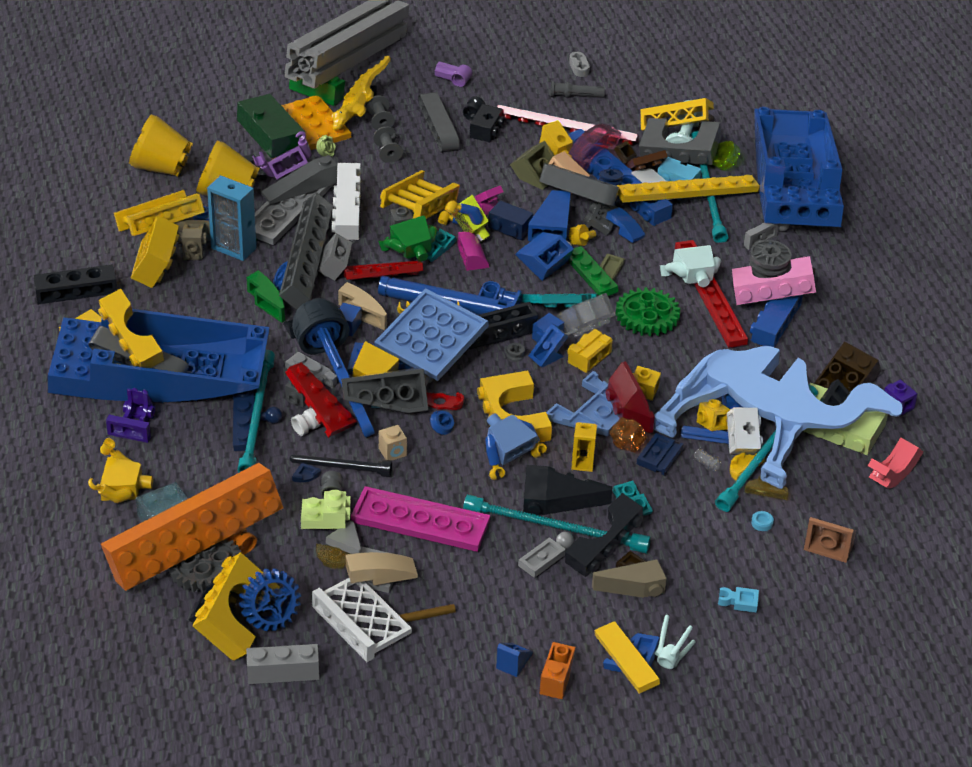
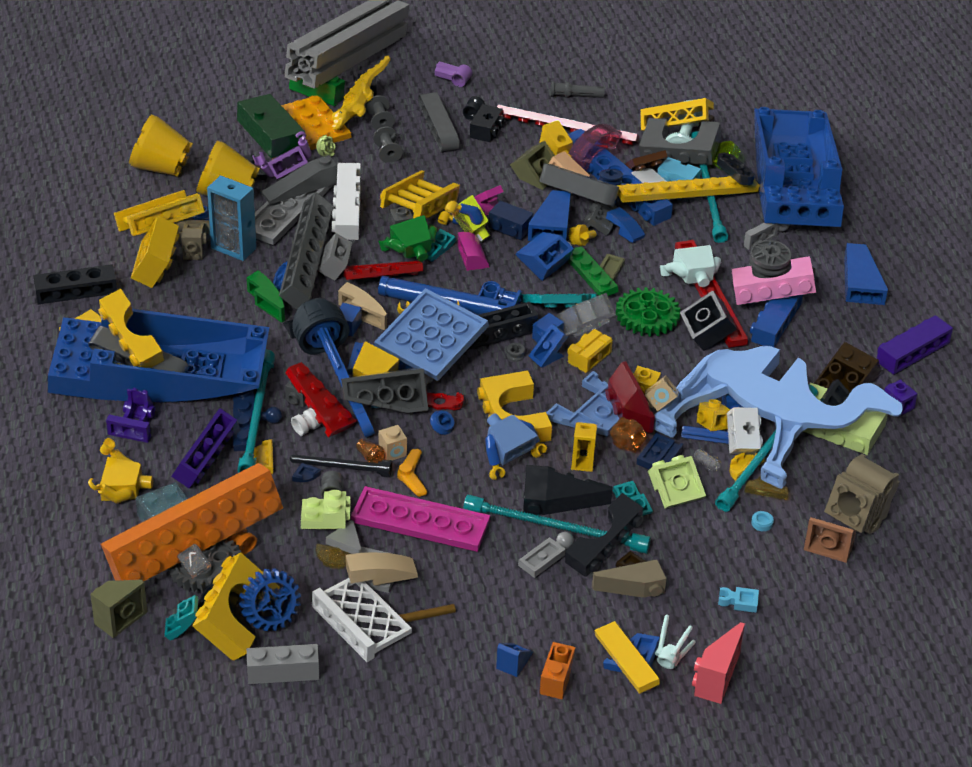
(118, 605): none -> olive slope
(181, 621): none -> teal slope
(193, 560): none -> clear slope
(204, 448): none -> dark purple brick
(264, 454): none -> yellow tile
(321, 372): light grey hinge -> none
(370, 451): none -> clear orange cone
(407, 475): none -> light orange piece
(579, 64): light grey beam -> none
(625, 152): dark brown slope -> none
(661, 393): none -> tan brick
(677, 481): none -> yellowish green plate
(708, 320): none -> black brick
(718, 665): none -> coral slope
(735, 168): none -> black beam
(862, 277): none -> blue slope
(862, 495): none -> dark tan piece
(896, 465): coral arch -> none
(914, 344): none -> dark purple brick

